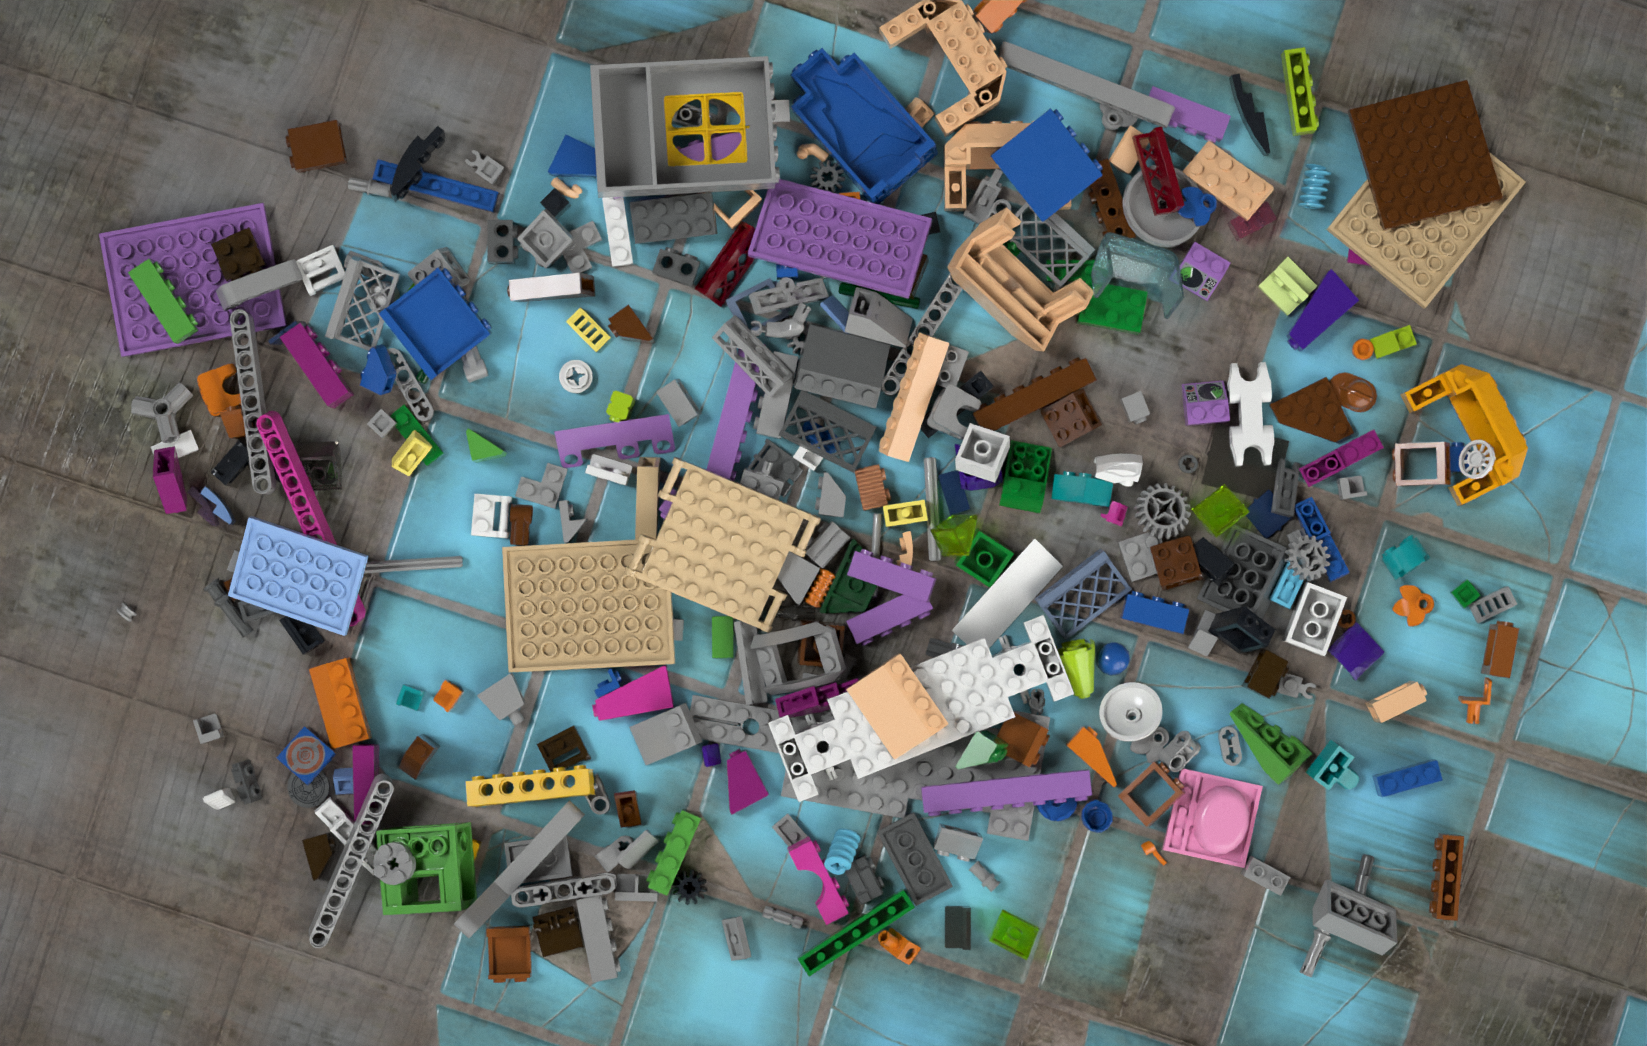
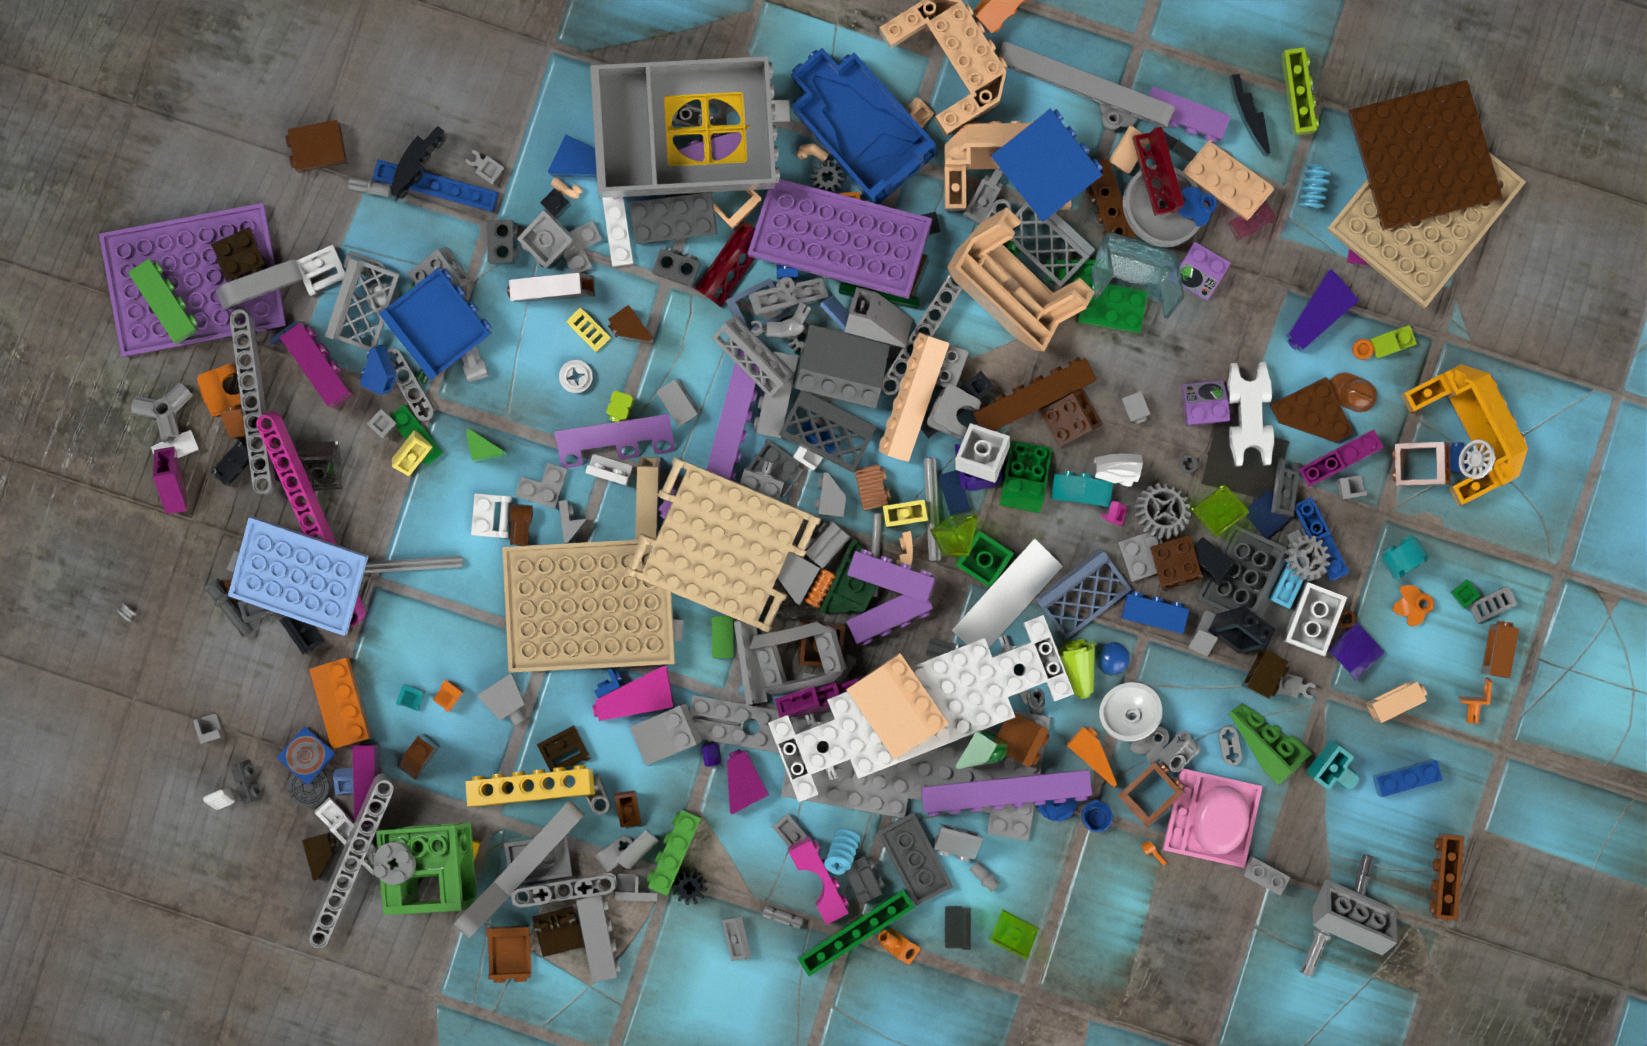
(207, 509): clear purple slope -> none
(221, 509): medium blue slope -> none
(1287, 286): yellowish green bracket -> none

